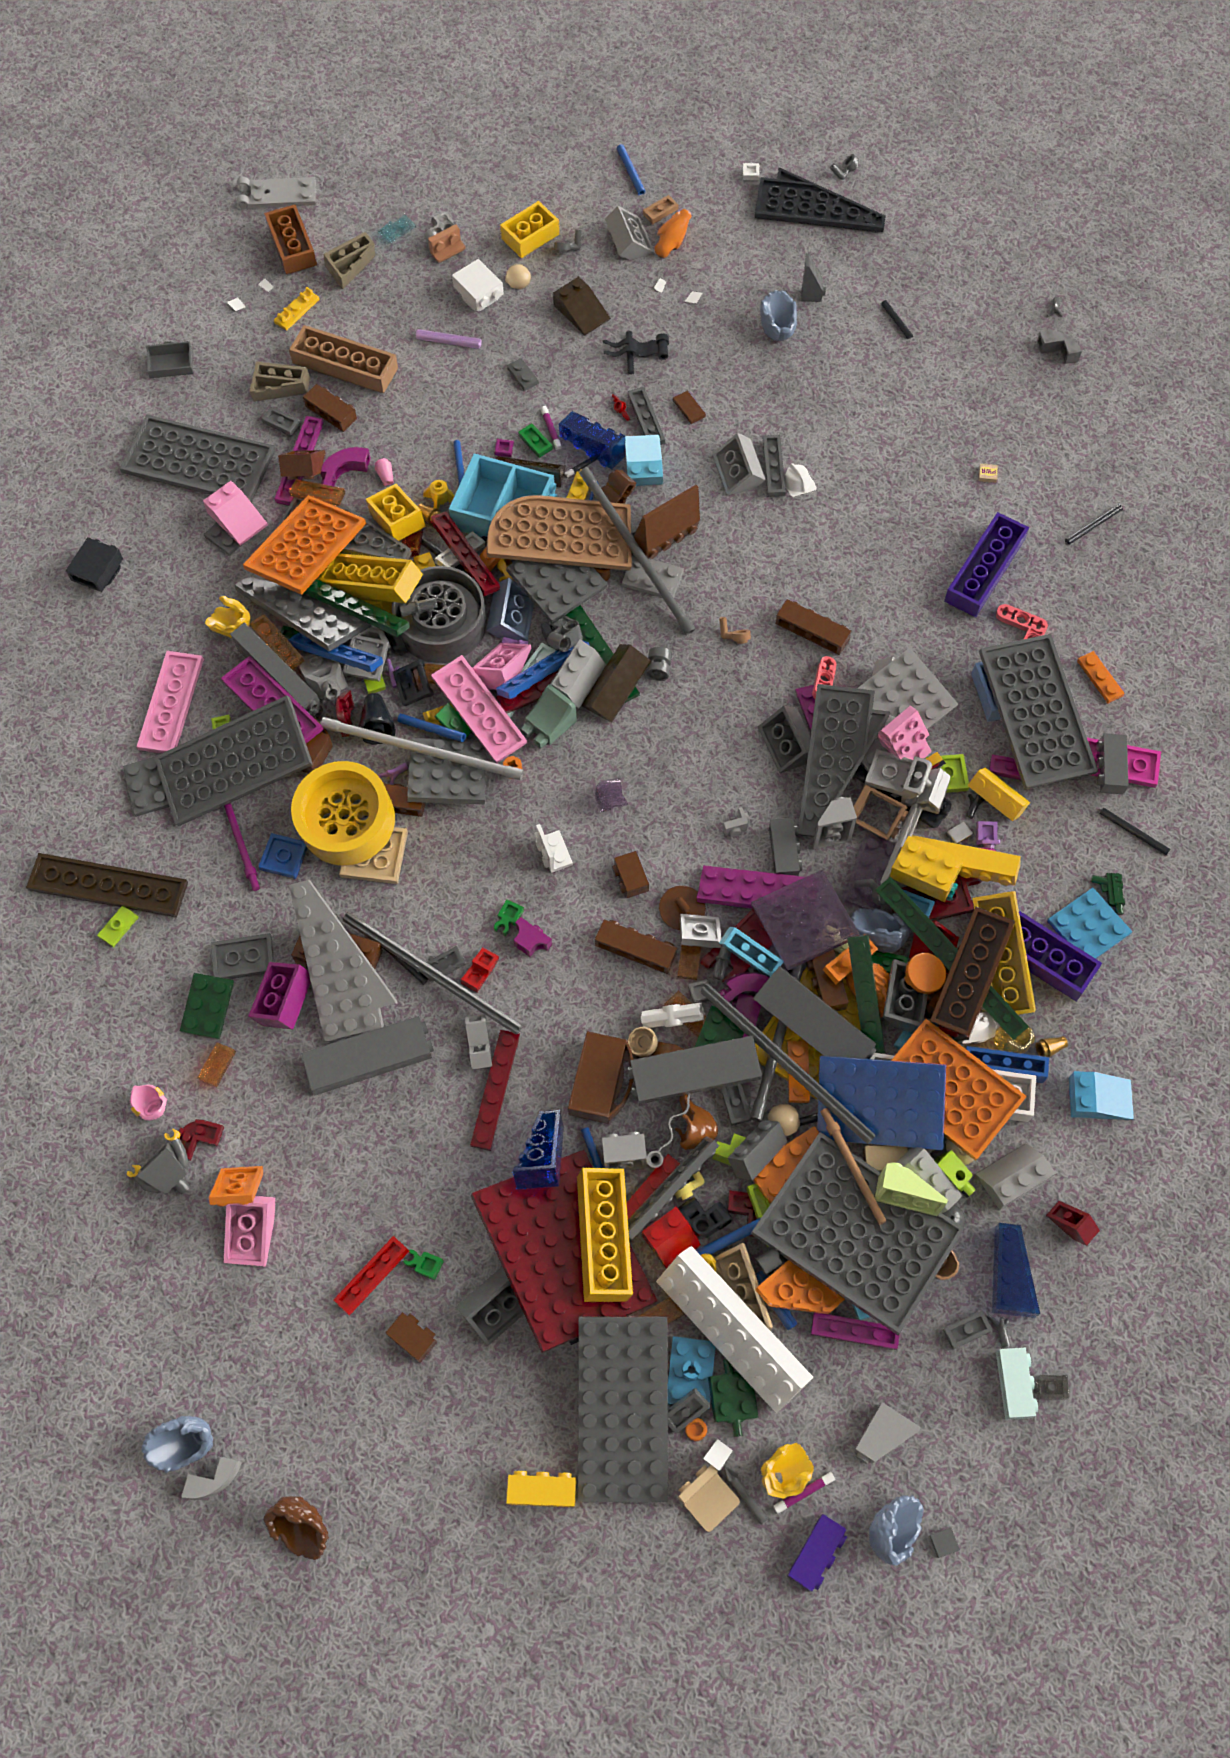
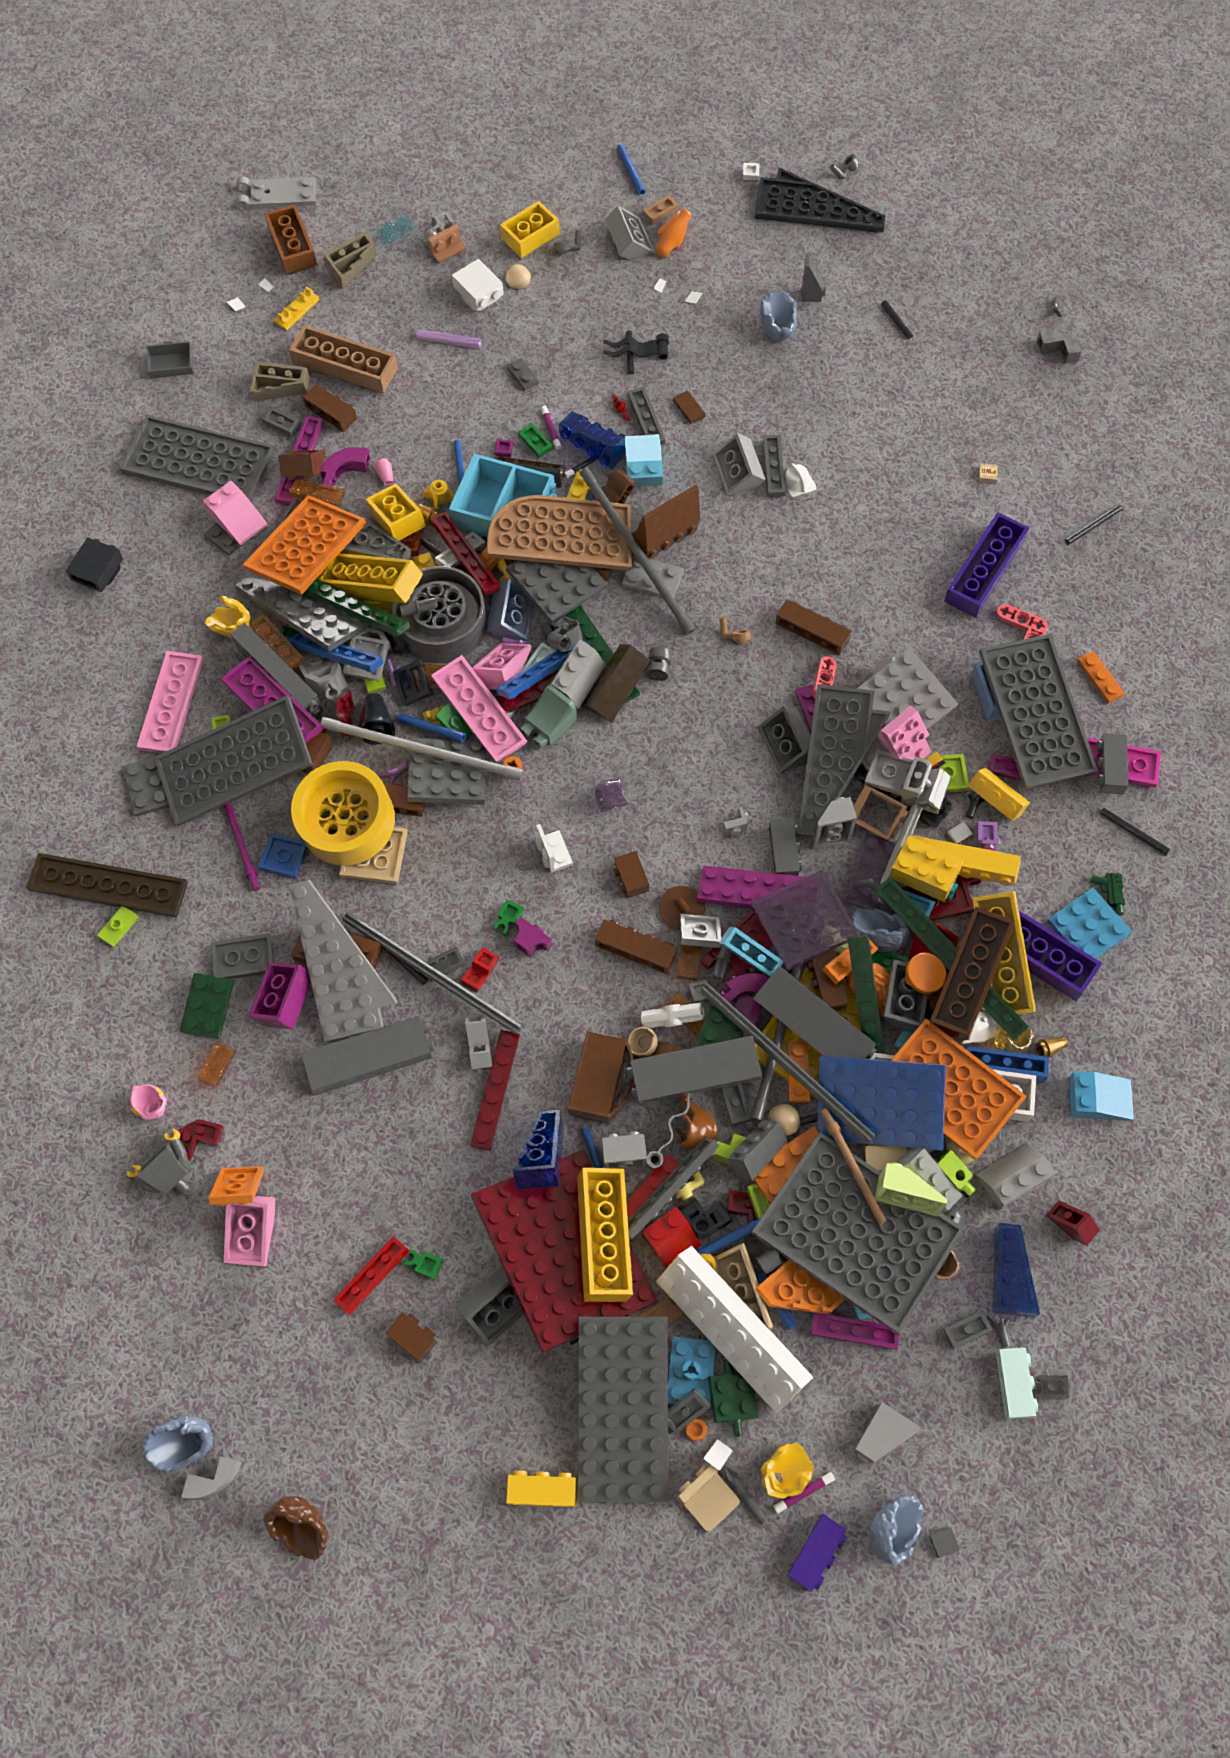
(580, 306): dark brown slope -> none

